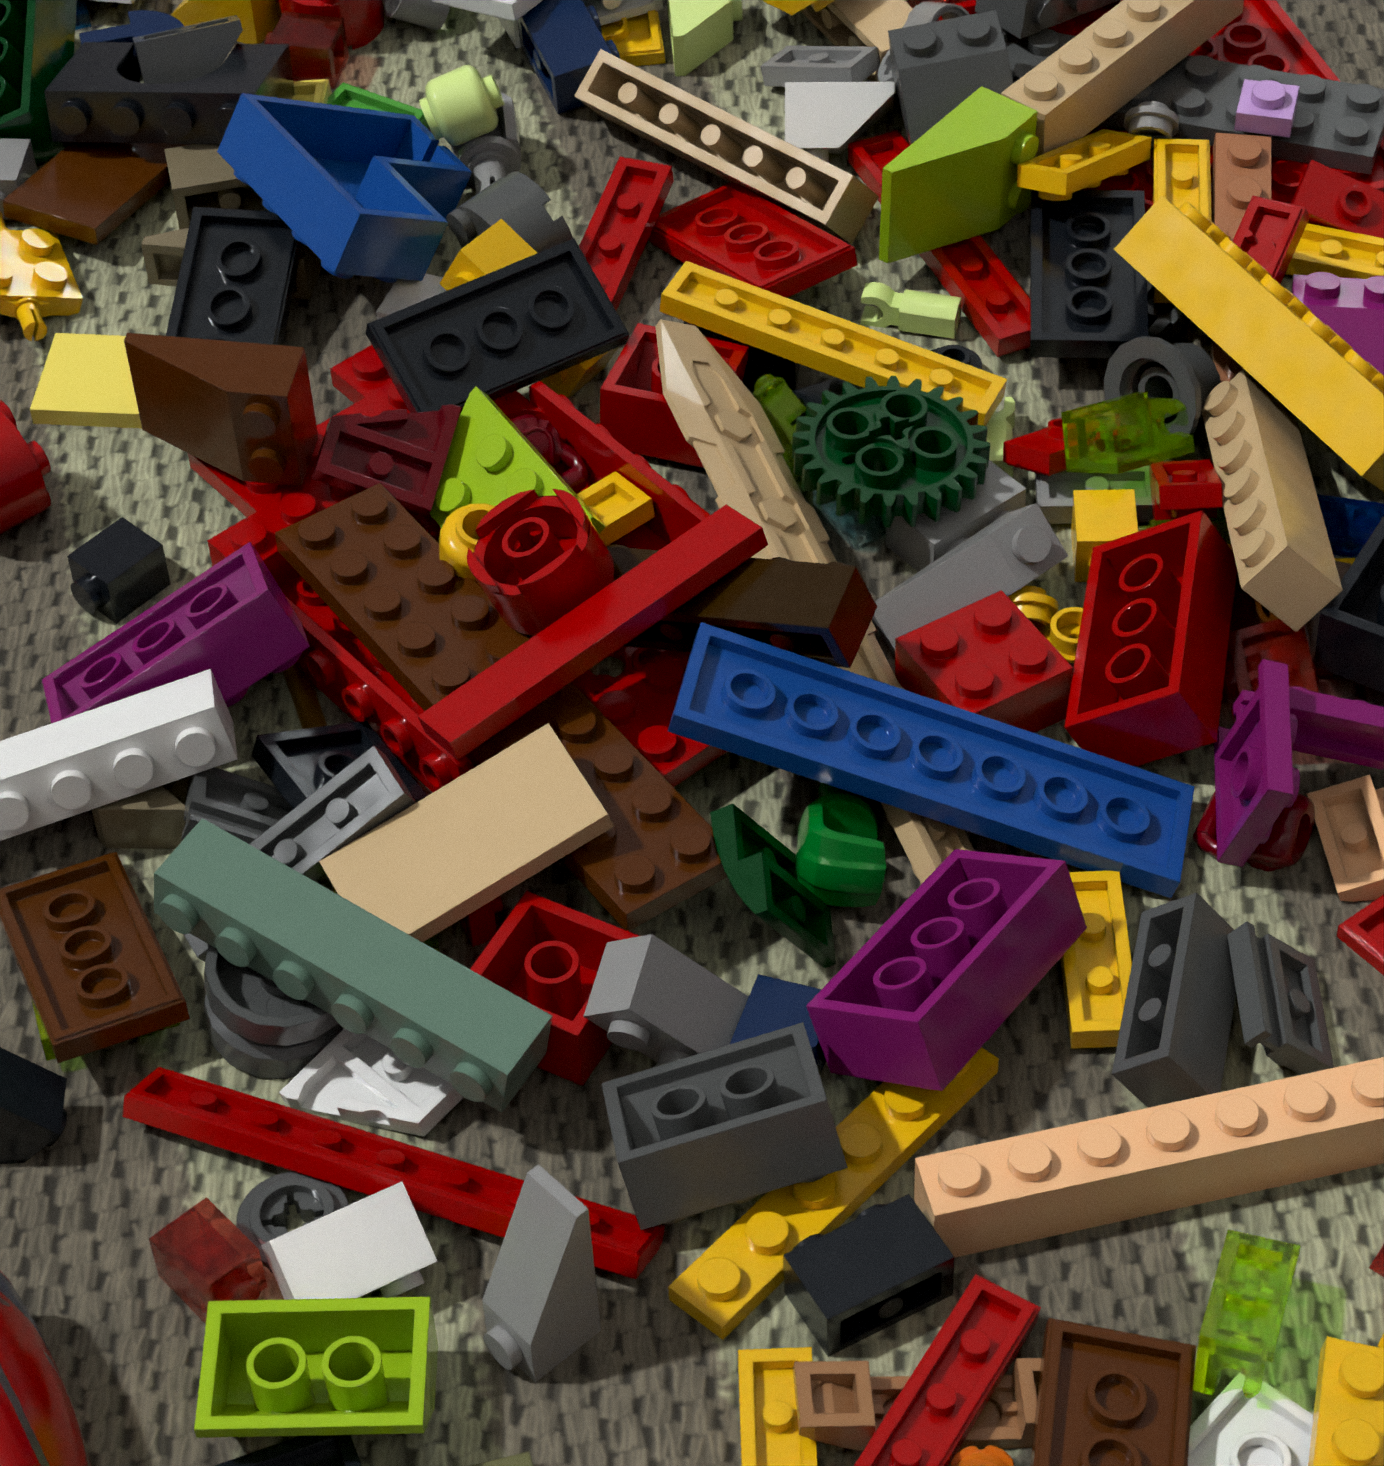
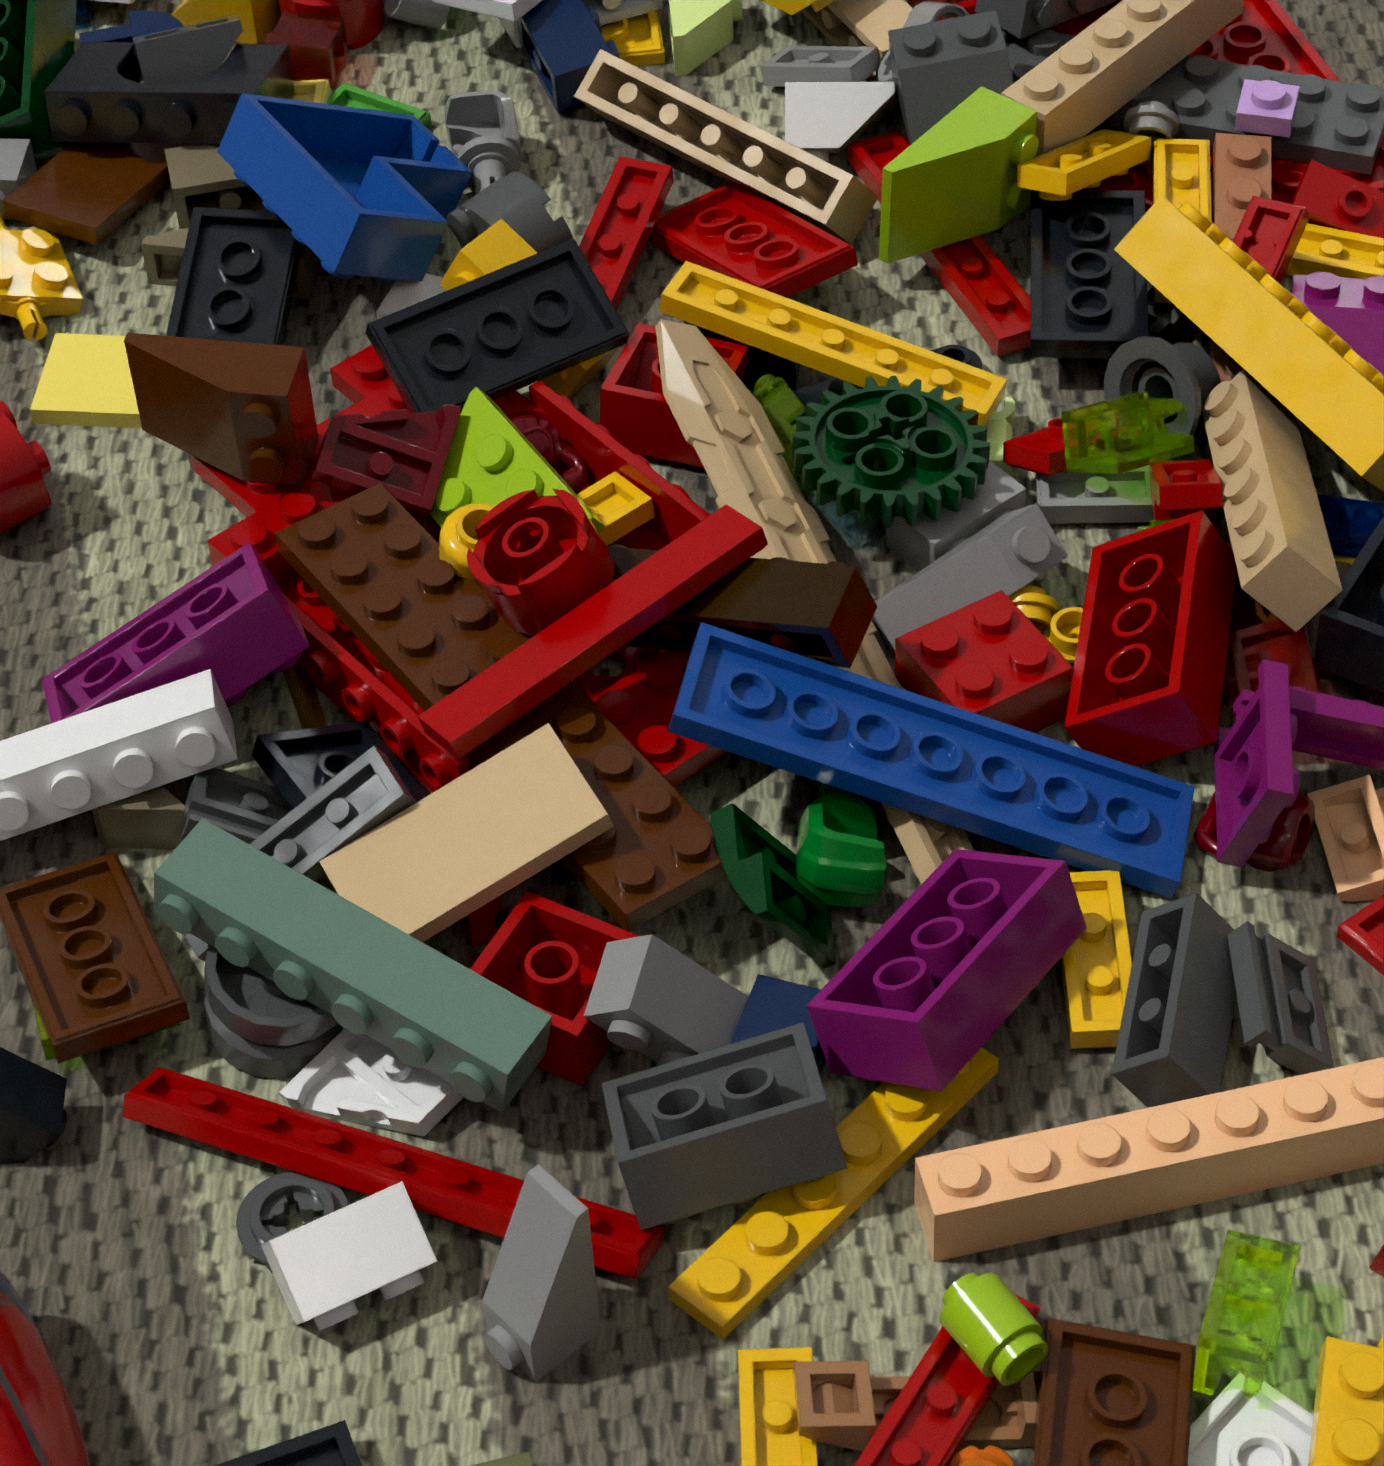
(118, 570): black brick -> none
(207, 1259): clear red brick -> none
(317, 1367): lime slope -> none
(461, 105): yellowish green head -> none
(868, 1274): black brick -> none
(911, 310): yellowish green bar -> none
(993, 1327): none -> lime brick
(1098, 519): yellow brick -> none

